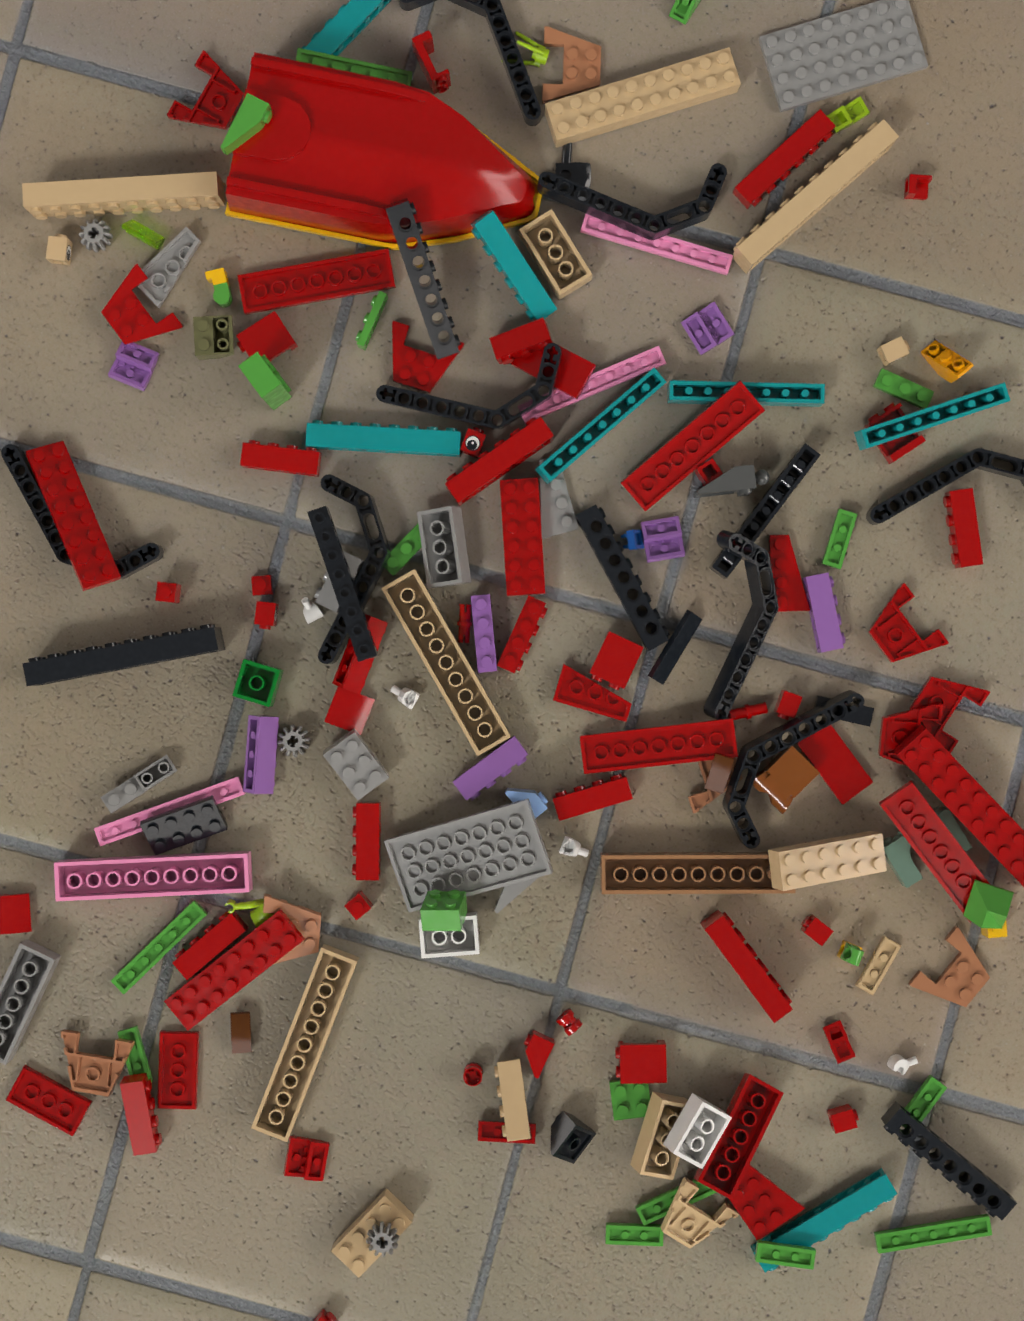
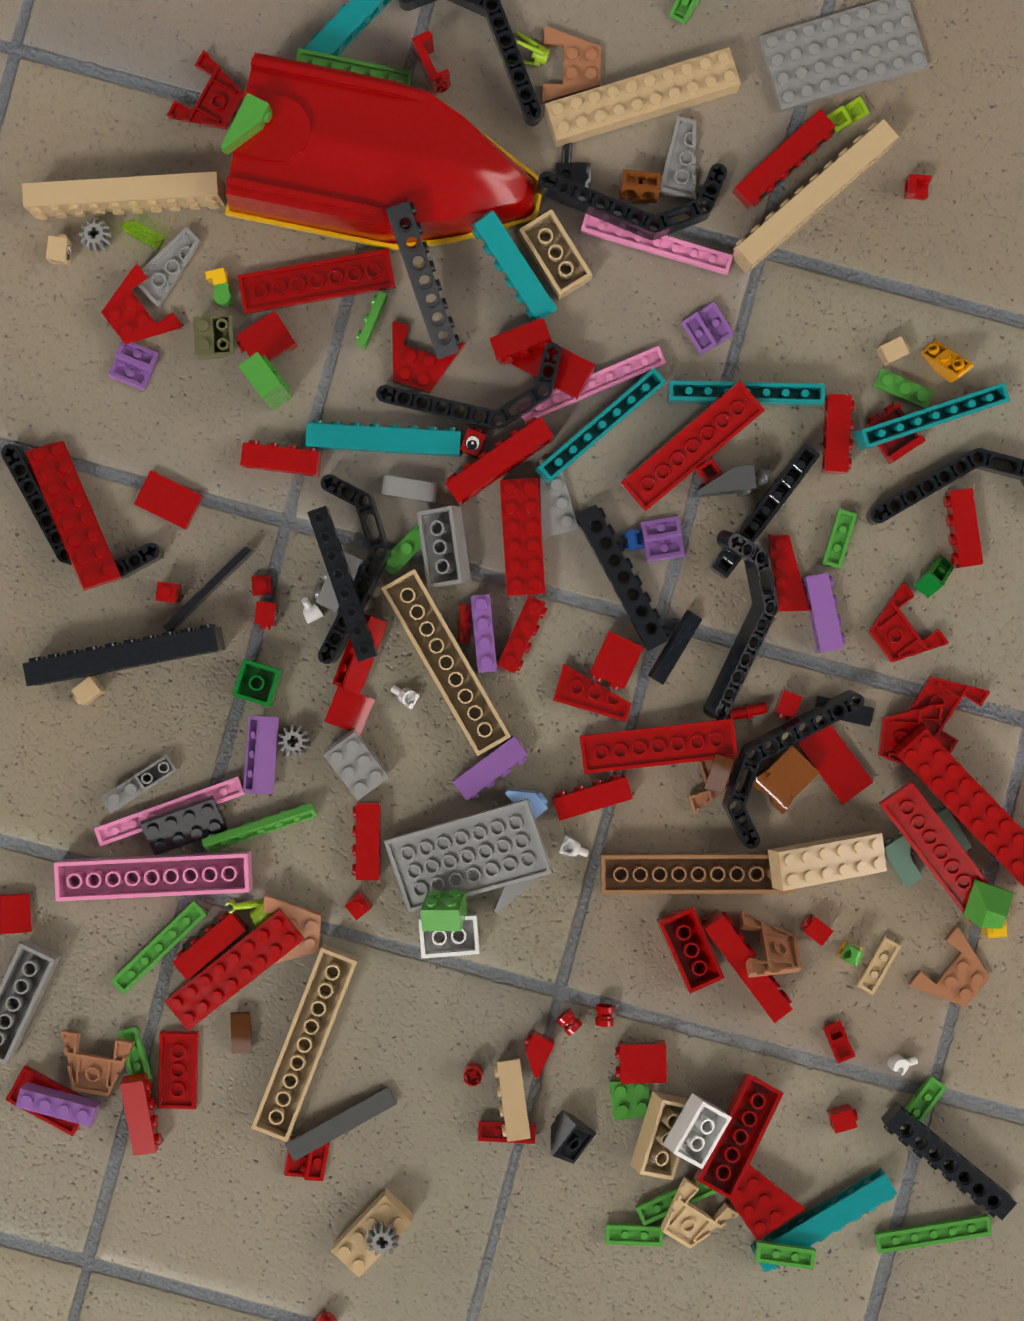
(58, 1104): none -> medium lavender brick
(87, 691): none -> tan brick
(168, 500): none -> red tile
(208, 589): none -> black tile
(254, 829): none -> bright green plate
(340, 1123): none -> dark grey tile
(409, 489): none -> light grey beam
(604, 1015): none -> red wheel
(639, 186): none -> dark orange brick
(680, 165): none -> light grey wing
(690, 949): none -> red slope
(778, 949): none -> nougat wing
(837, 434): none -> red brick
(934, 576): none -> green slope

